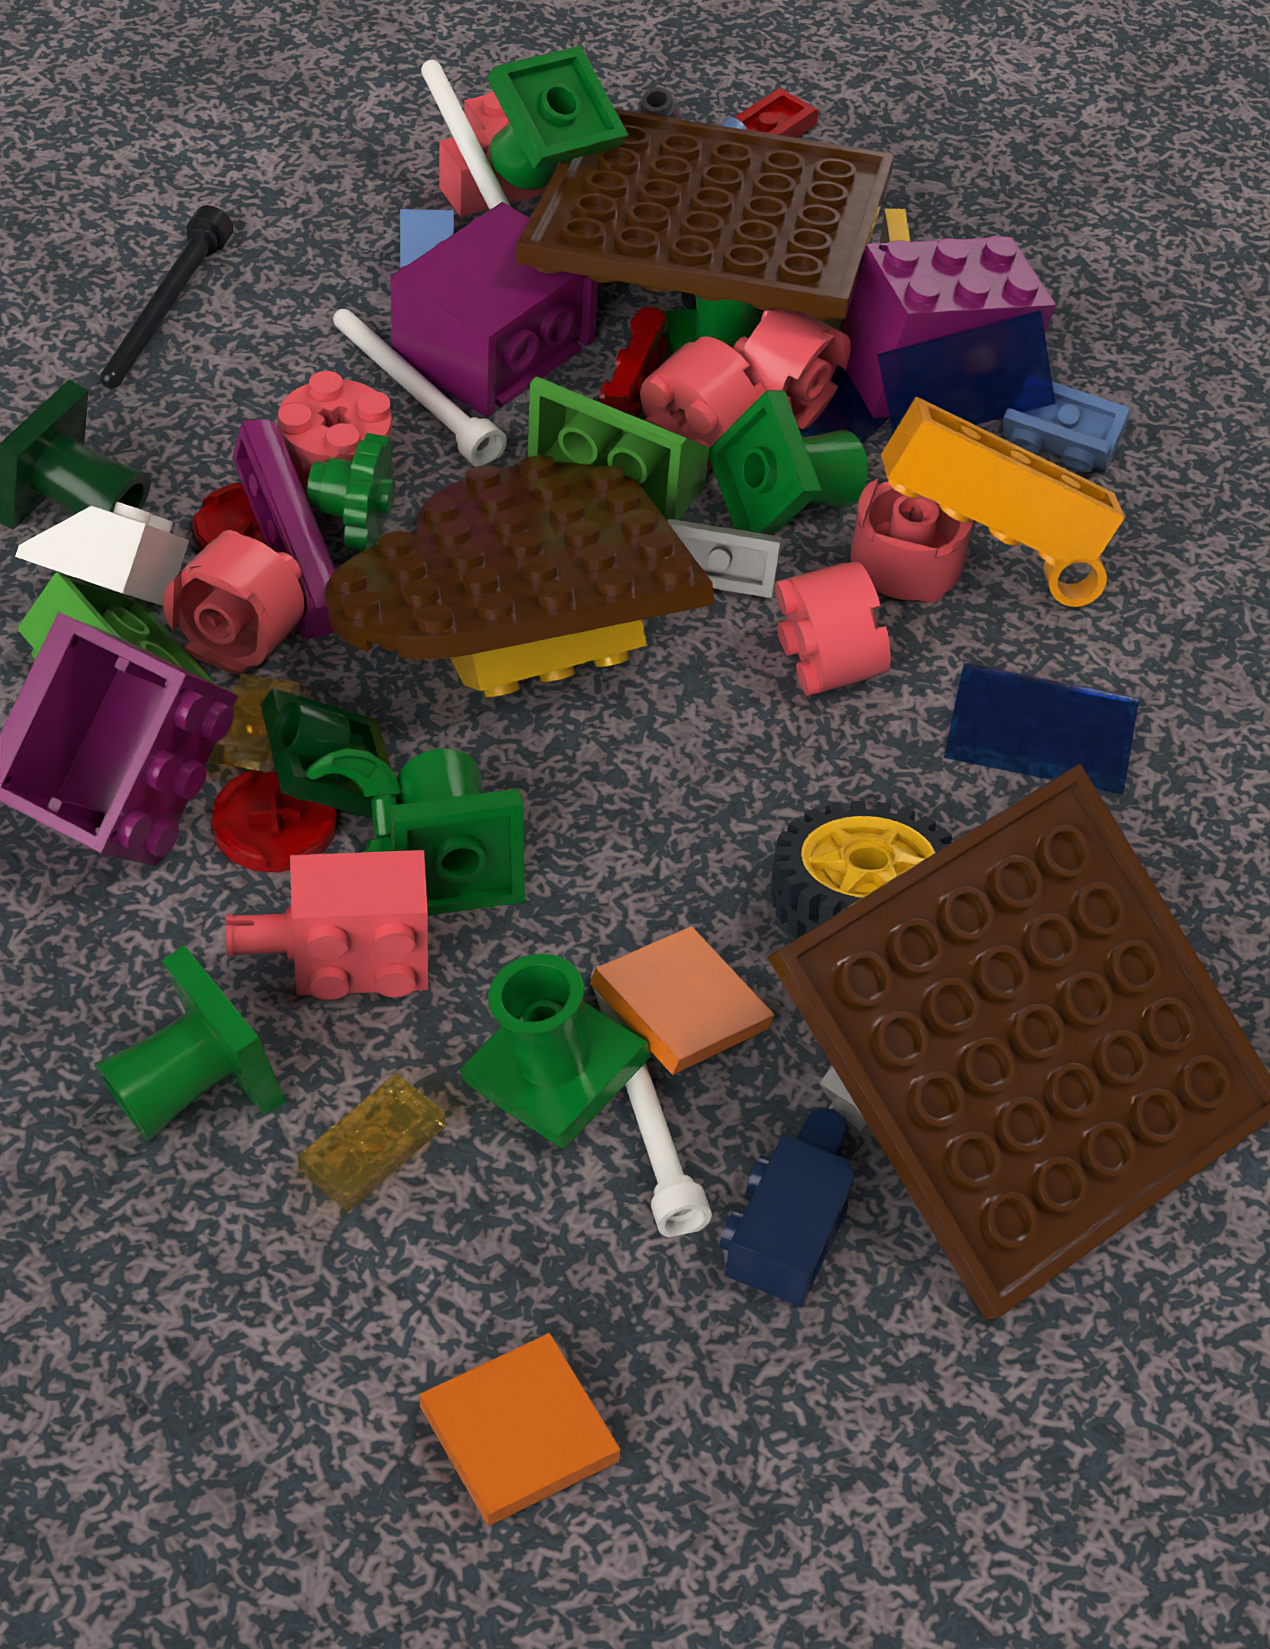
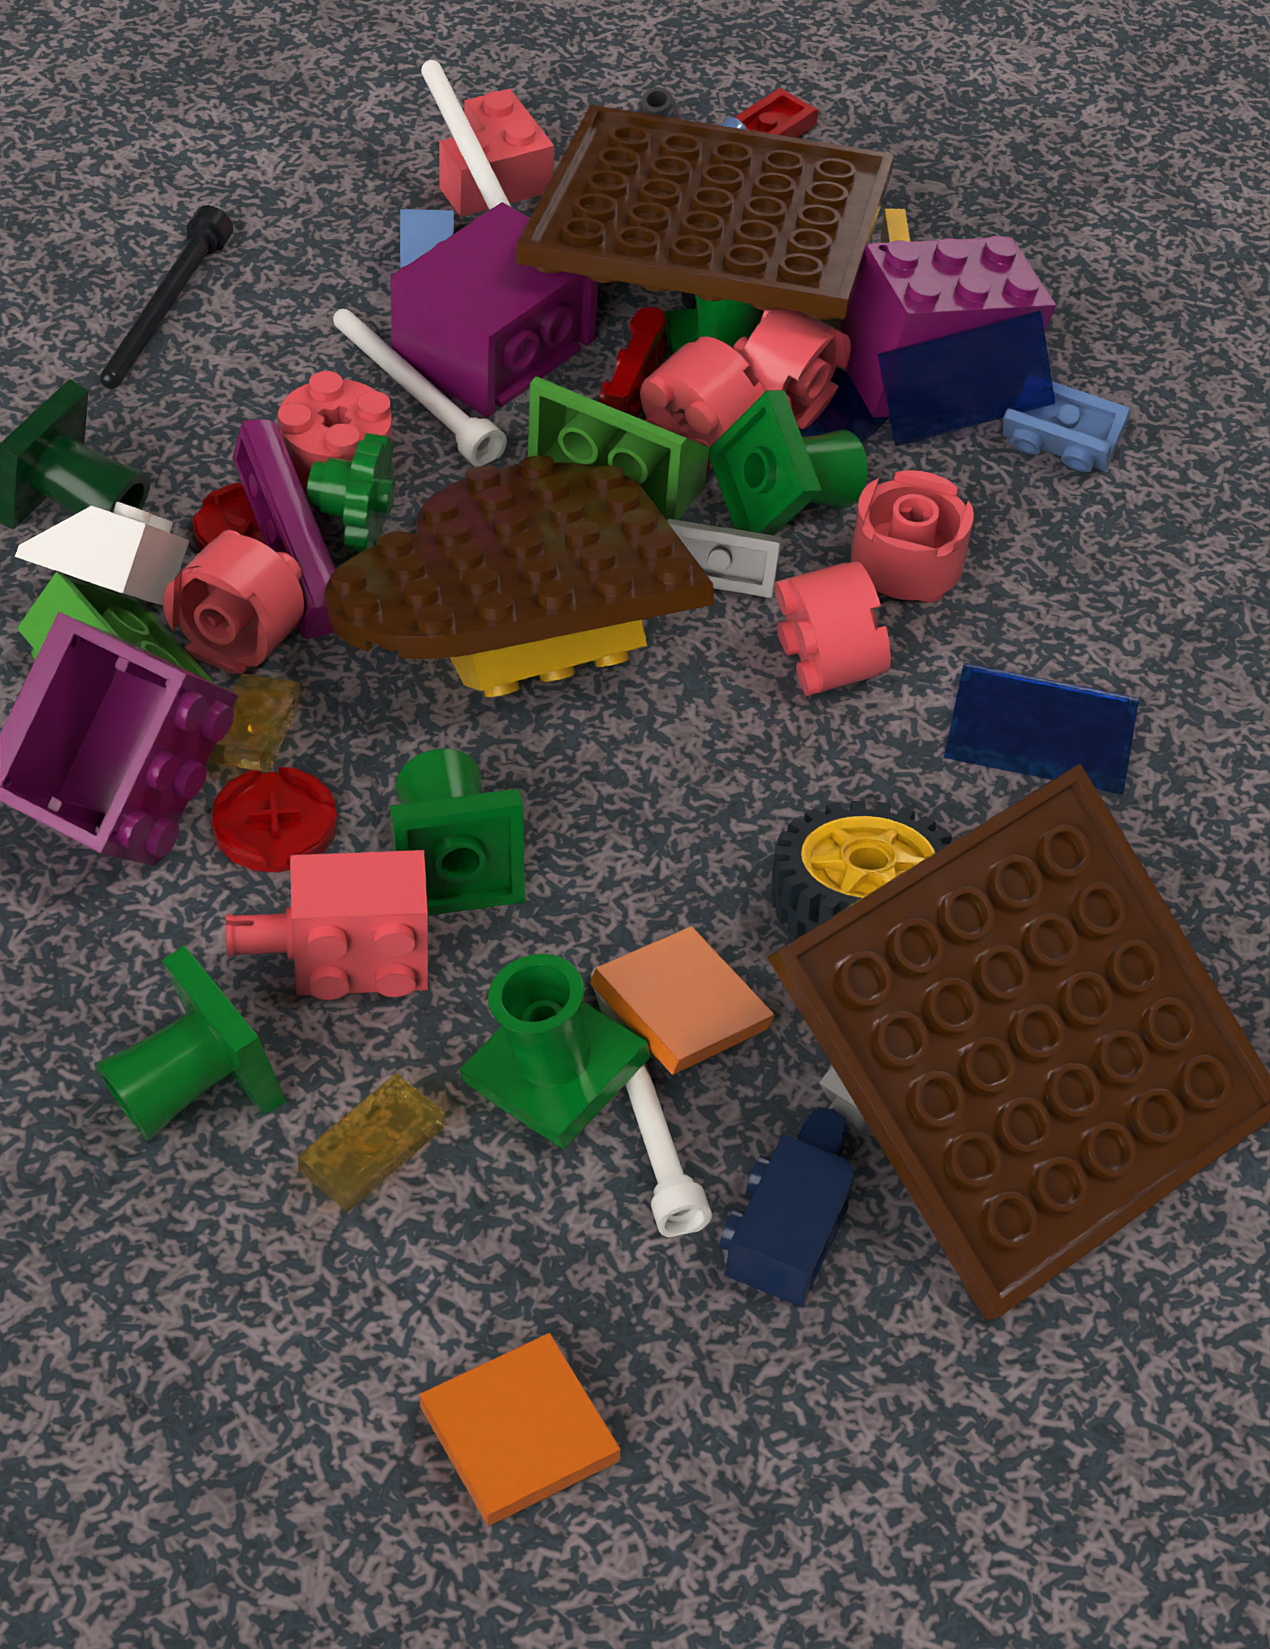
(305, 731): dark green plate -> none
(373, 779): green piece -> none
(553, 116): green plant -> none
(1008, 492): light orange hinge -> none

